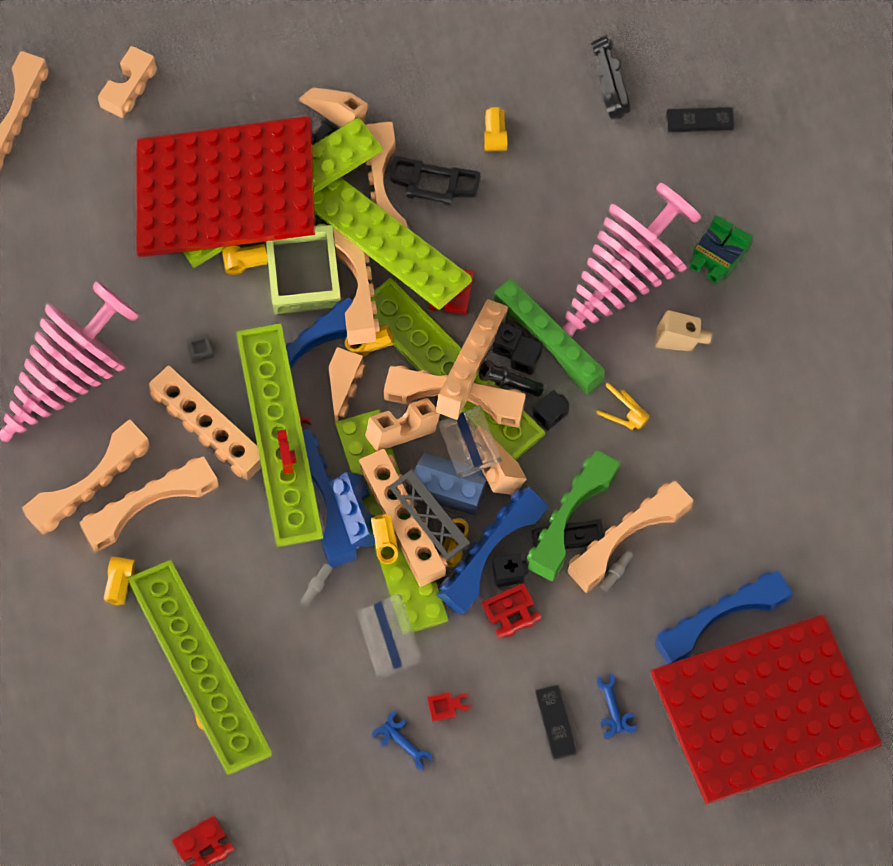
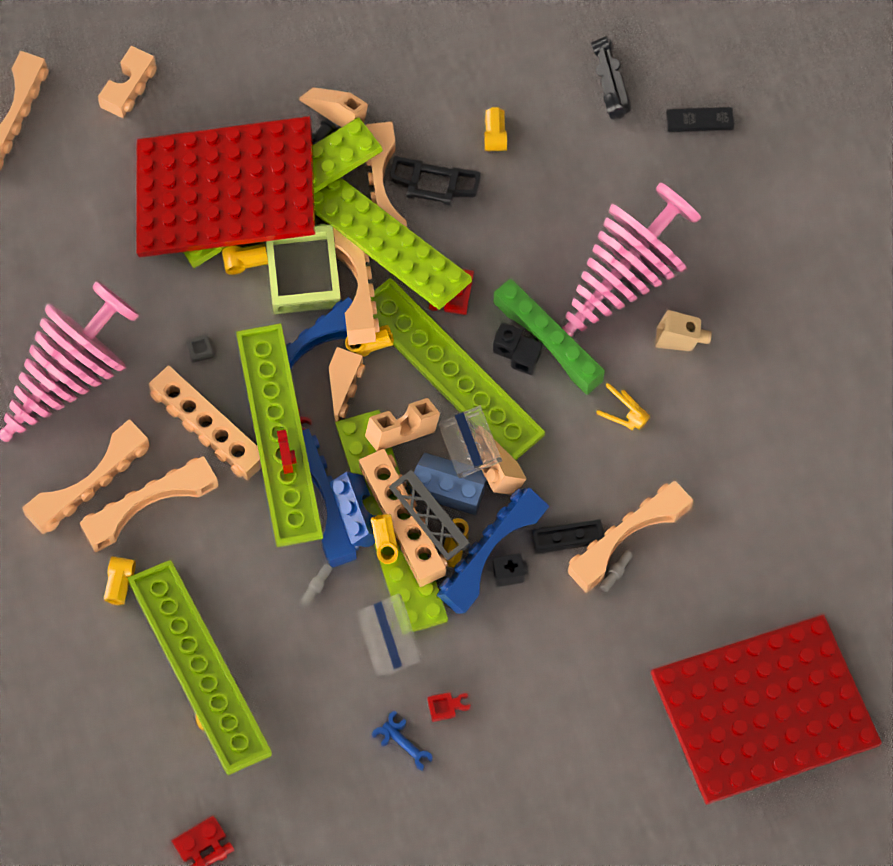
(408, 386): light nougat arch -> none
(464, 371): light nougat arch -> none
(503, 376): black pin -> none
(508, 604): red plate -> none
(551, 409): black brick -> none
(555, 722): black tile -> none
(596, 478): bright green arch -> none
(617, 723): blue bar -> none
(720, 249): green hips -> none
(765, 595): blue arch -> none

